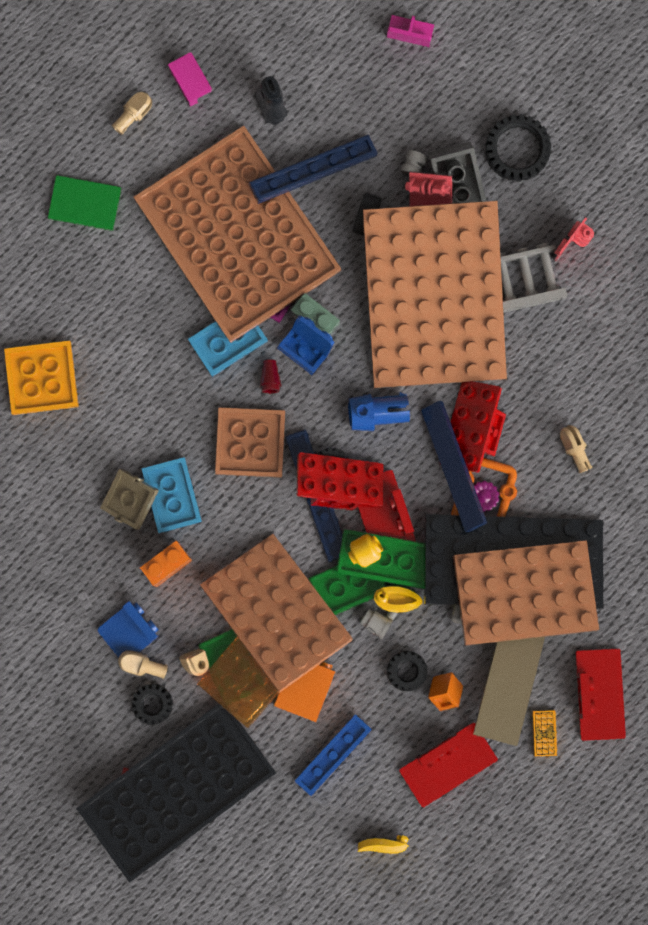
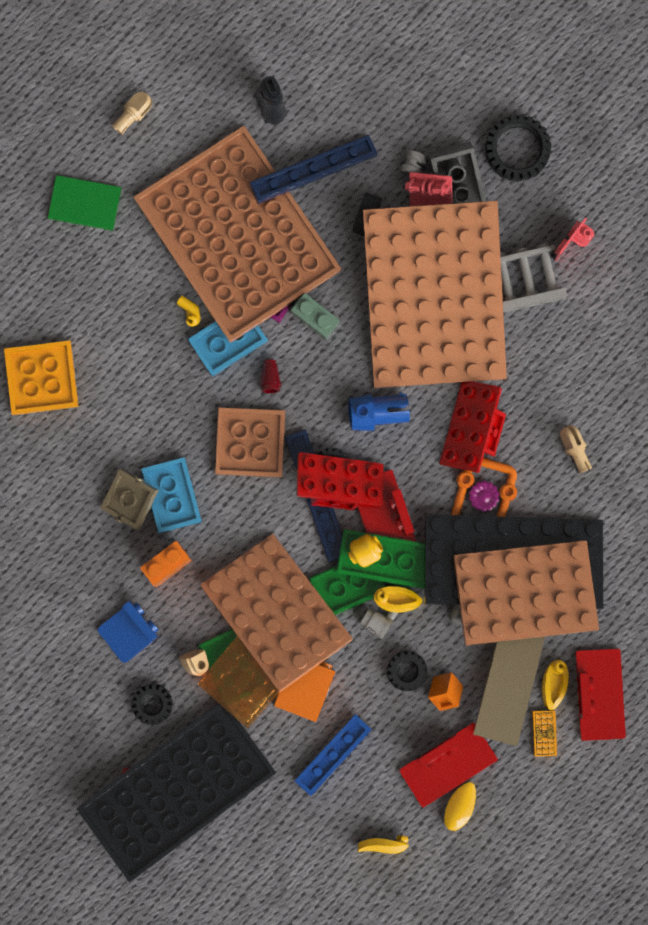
(139, 664): tan arm -> none
(189, 78): dark pink panel -> none
(192, 311): none -> yellow arm
(306, 344): blue bracket -> none
(410, 30): dark pink panel -> none
(454, 466): dark blue tile -> none
(460, 807): none -> yellow arm
(554, 684): none -> yellow arm

